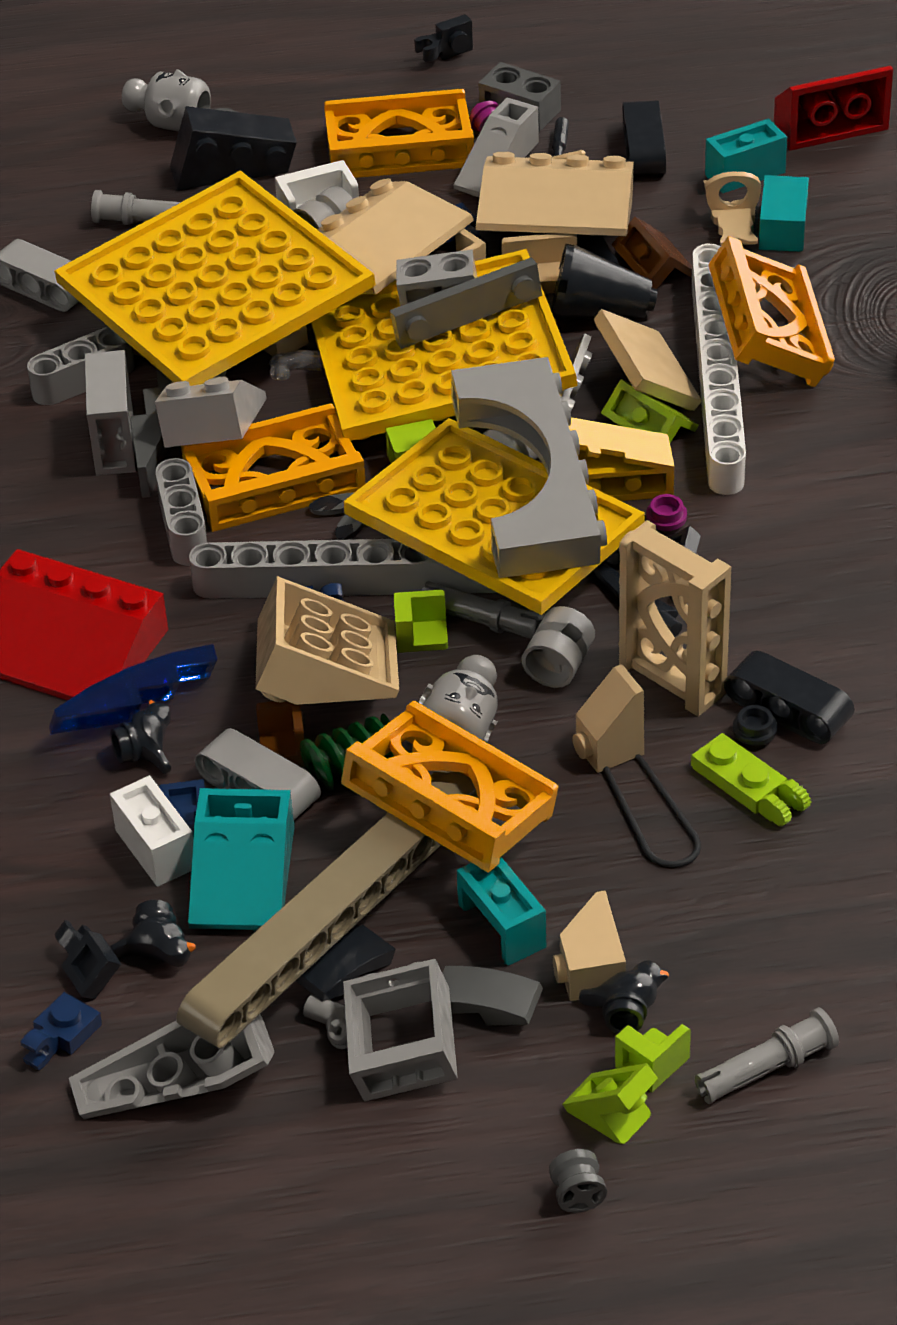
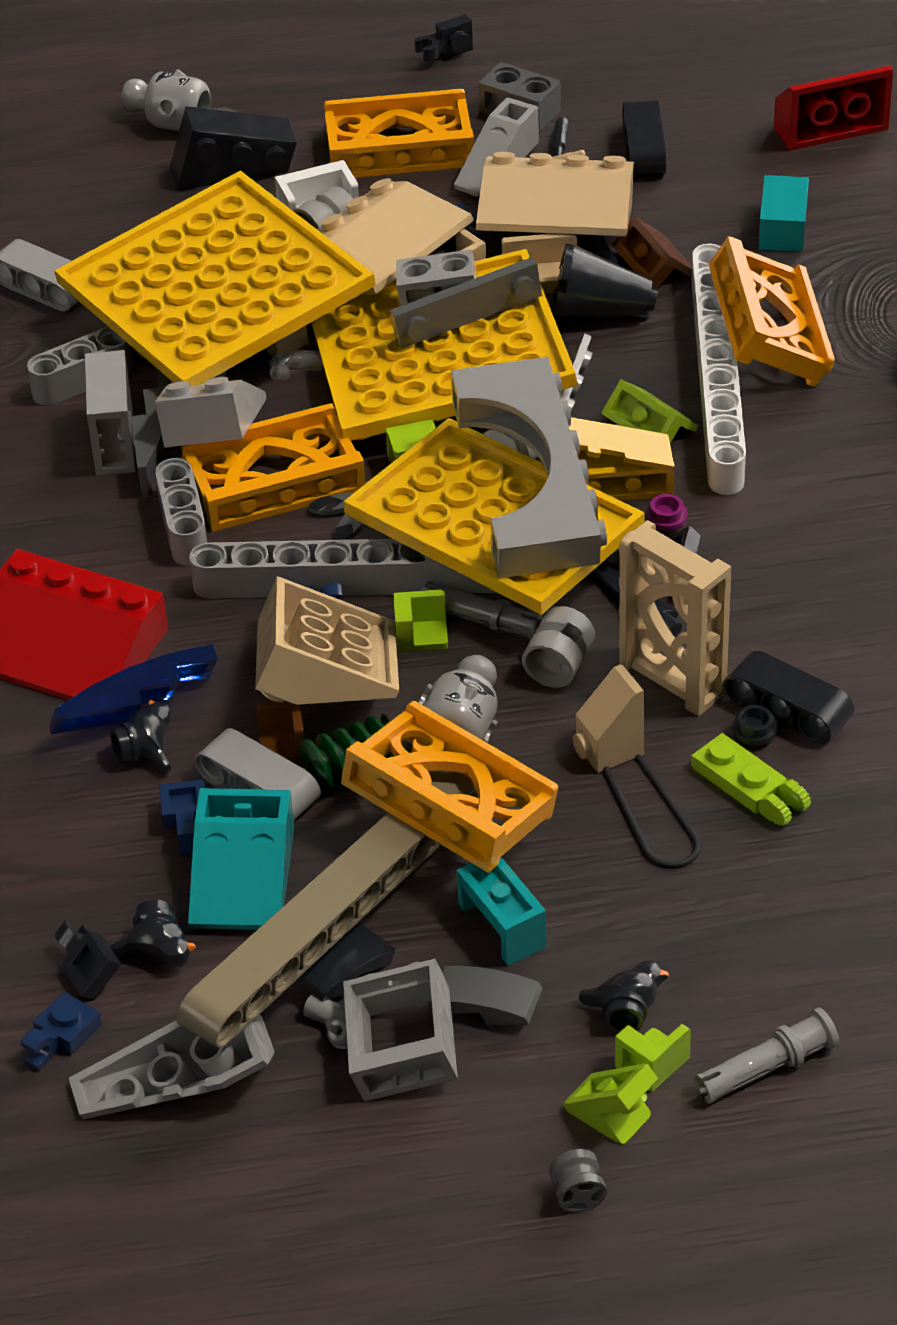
(126, 207): light grey pin -> none
(153, 830): white panel -> none
(480, 114): magenta plate -> none
(589, 948): tan slope -> none
(647, 360): tan tile -> none
(734, 217): tan hair -> none
(749, 149): teal panel -> none

